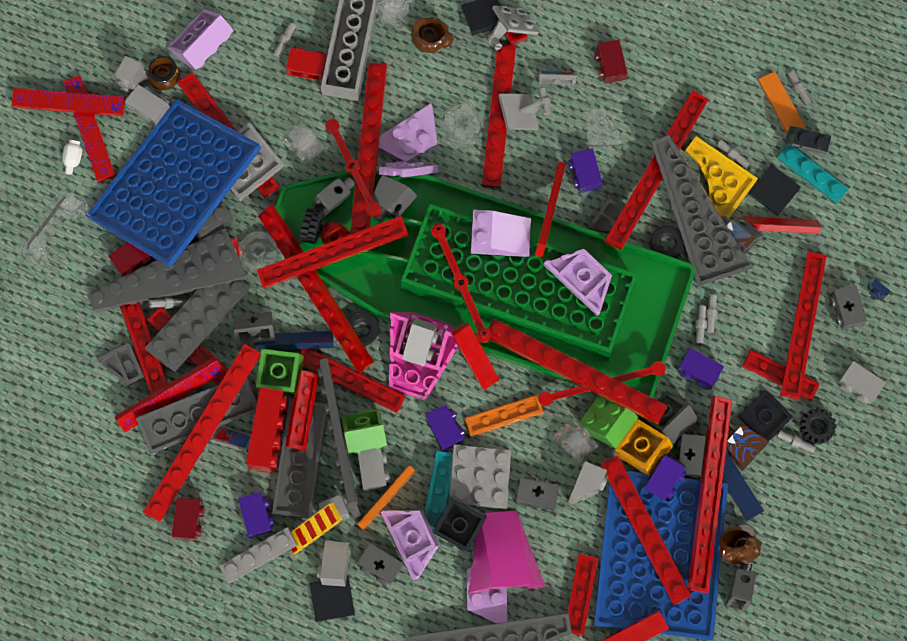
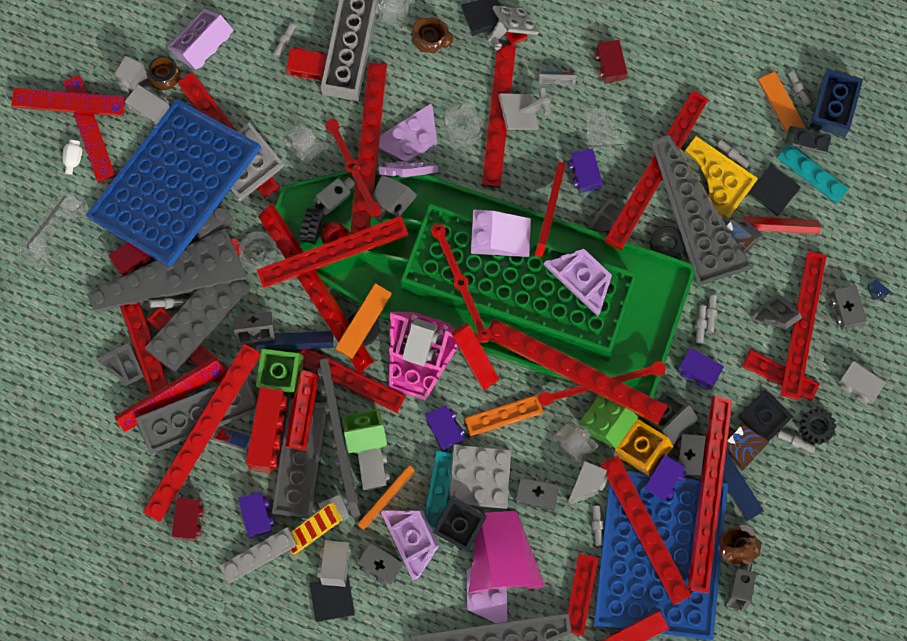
(363, 321): none -> orange tile
(597, 525): none -> light grey bar
(776, 313): none -> dark grey wing
(836, 103): none -> dark blue brick

